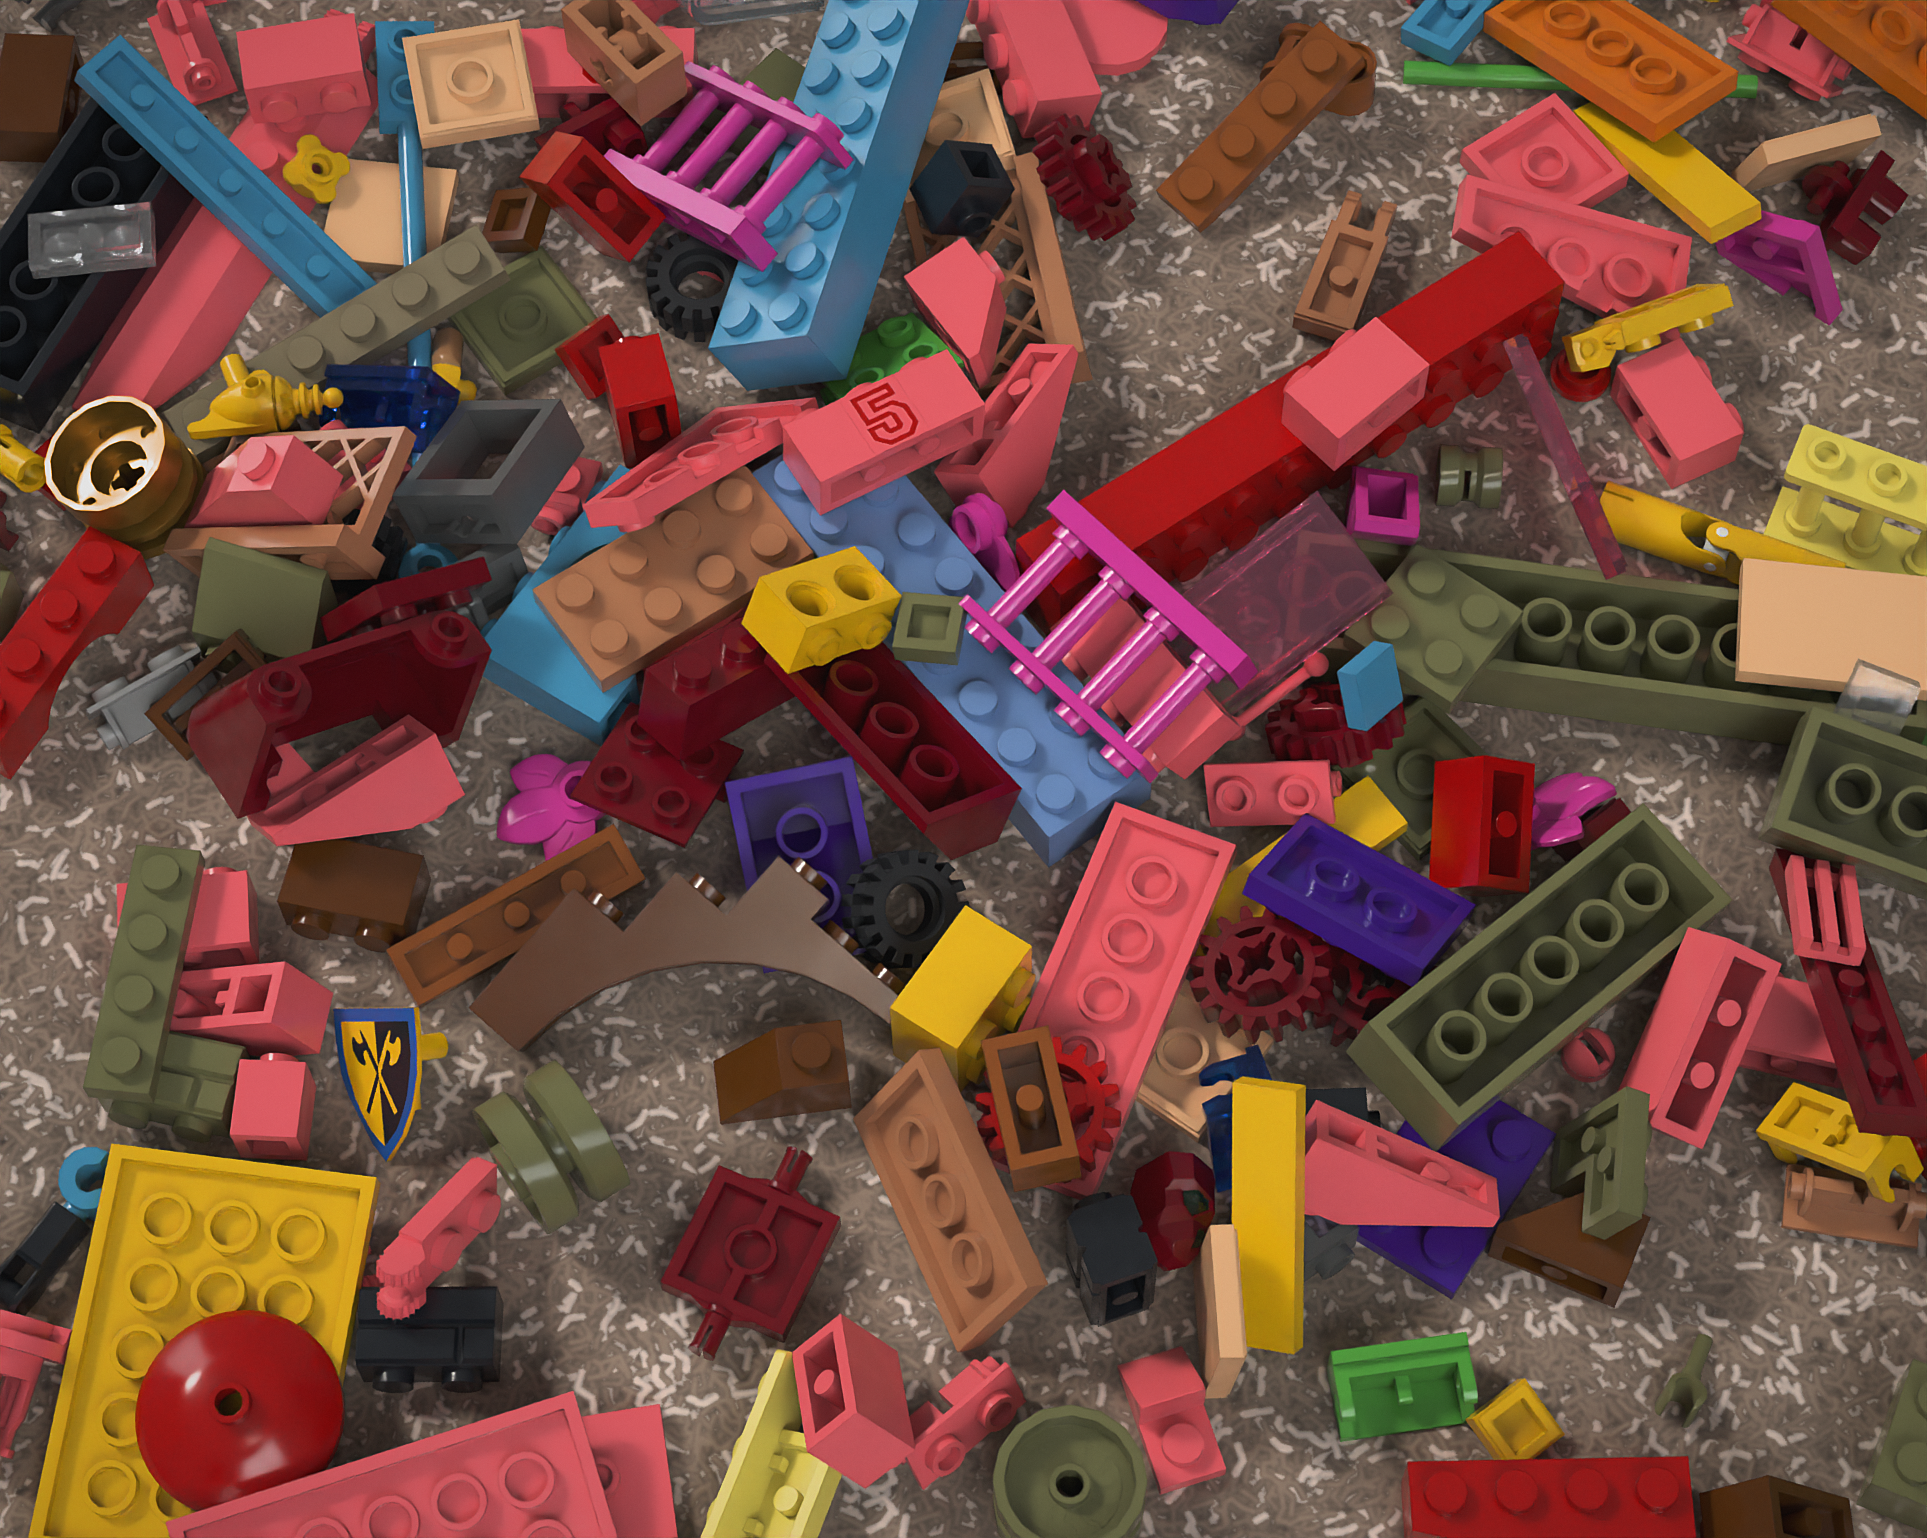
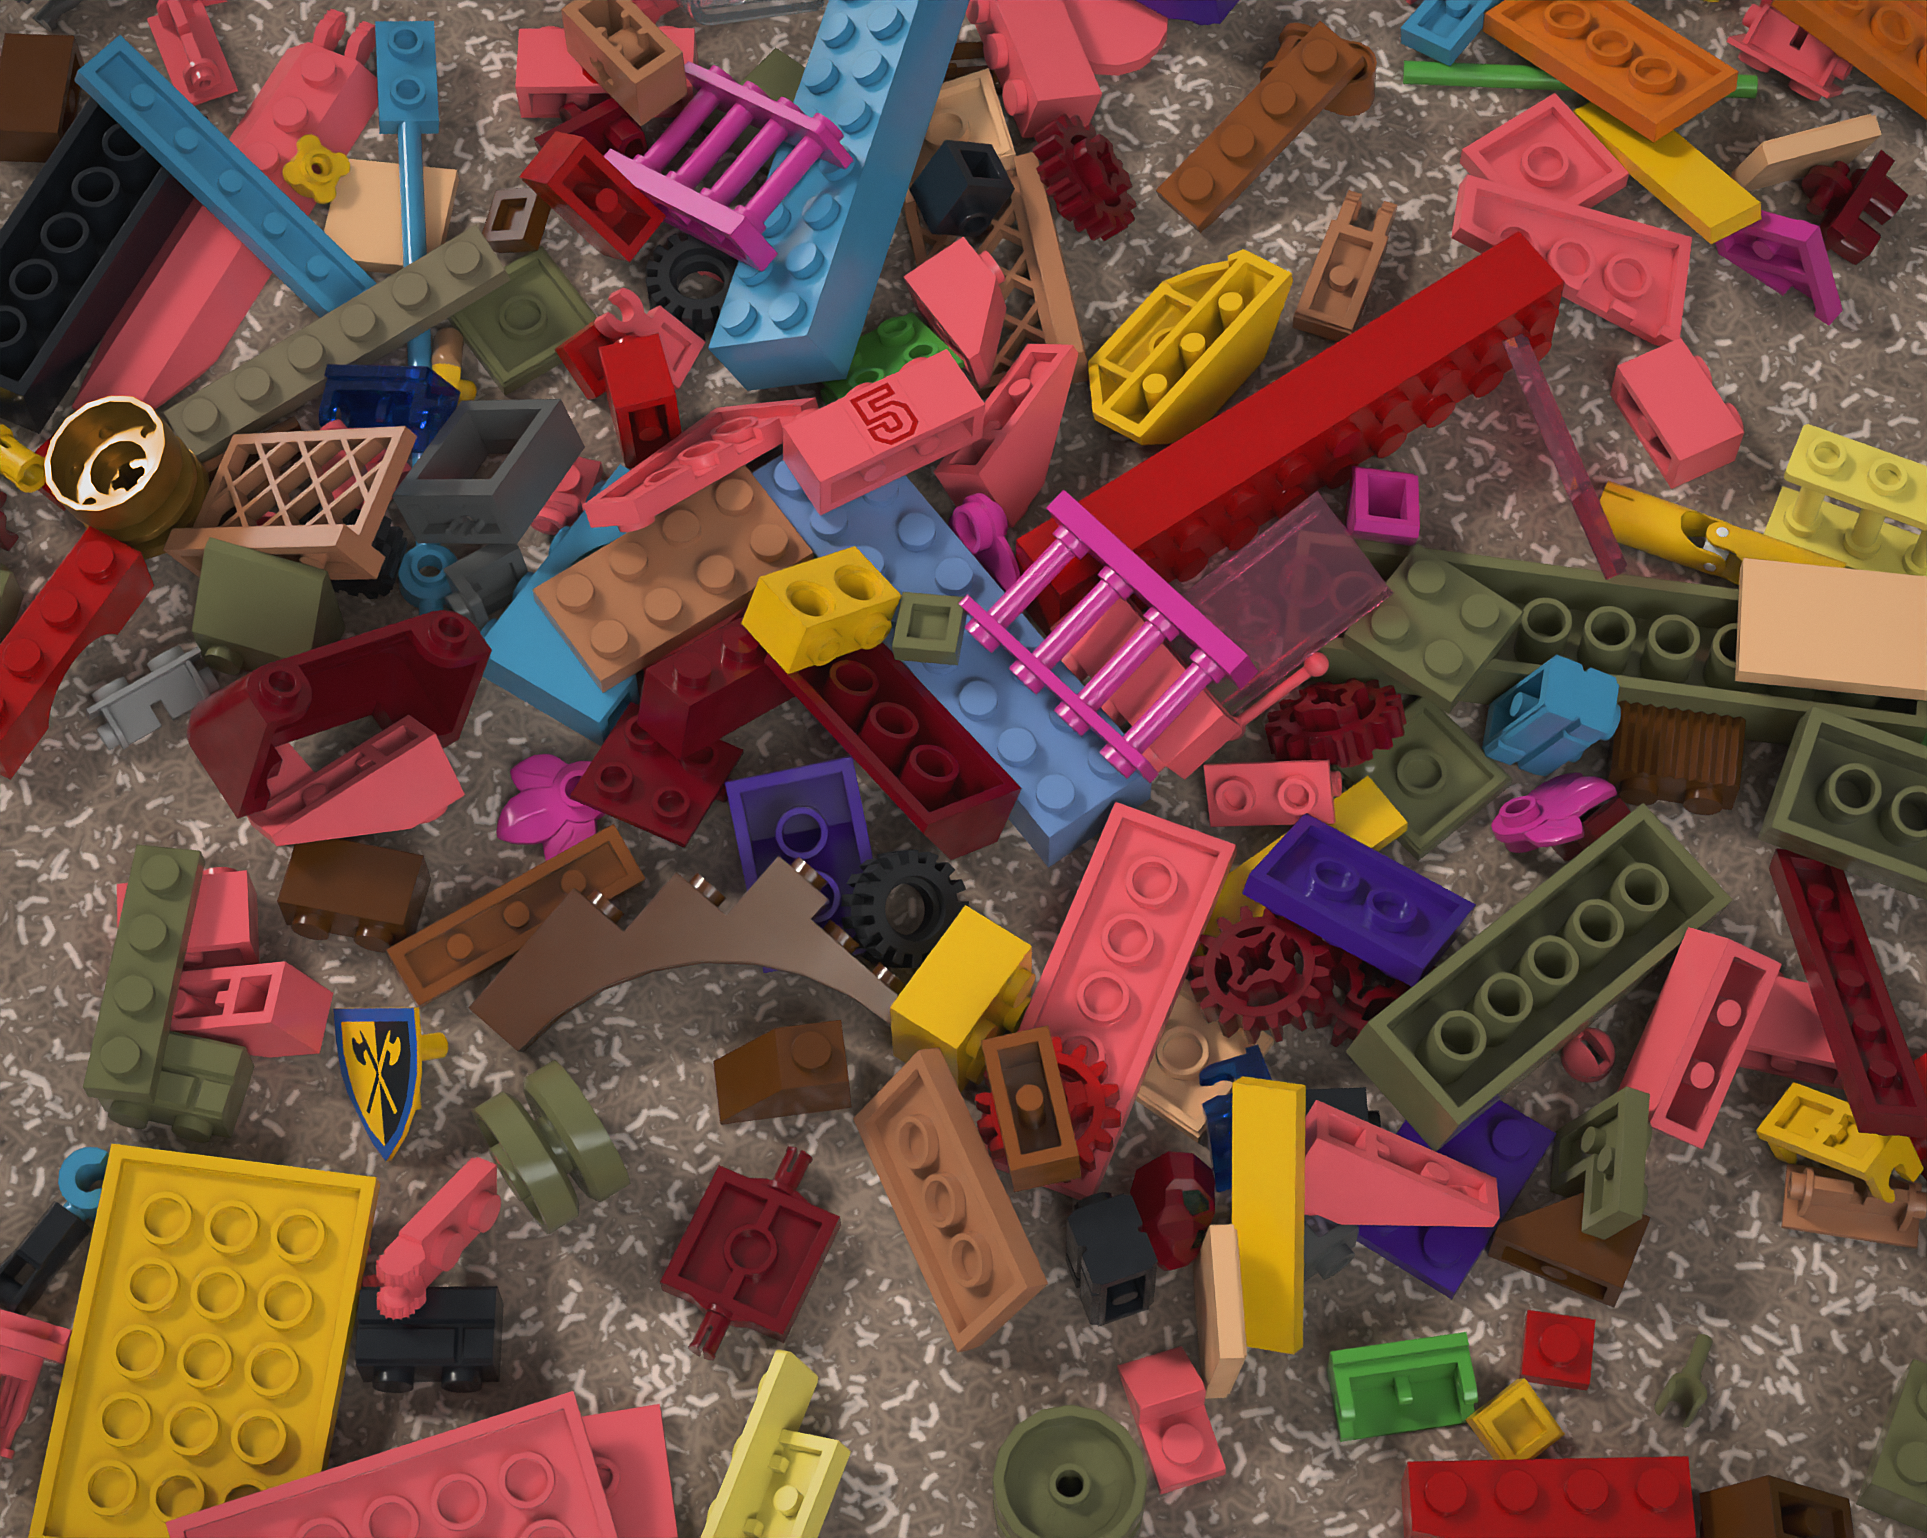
(91, 240): clear plate -> none
(252, 659): reddish brown tile -> none
(258, 403): yellow piece -> none
(267, 485): coral slope -> none
(273, 1108): coral brick -> none
(286, 1417): red dish -> none
(303, 68): coral brick -> none
(406, 598): dark red plate -> none
(470, 84): light nougat tile -> none
(678, 341): none -> coral plate
(852, 1401): coral brick -> none
(980, 1401): coral hinge -> none
(1187, 348): none -> yellow wedge
(1353, 392): coral brick -> none
(1370, 685): dark azure tile -> none
(1482, 825): red brick -> none
(1483, 476): olive wheel -> none
(1552, 716): none -> dark azure brick
(1557, 1350): none -> red plate
(1577, 385): red plate -> none
(1640, 326): yellow hinge -> none
(1676, 757): none -> reddish brown brick
(1849, 910): coral tile -> none
(1878, 697): clear tile -> none

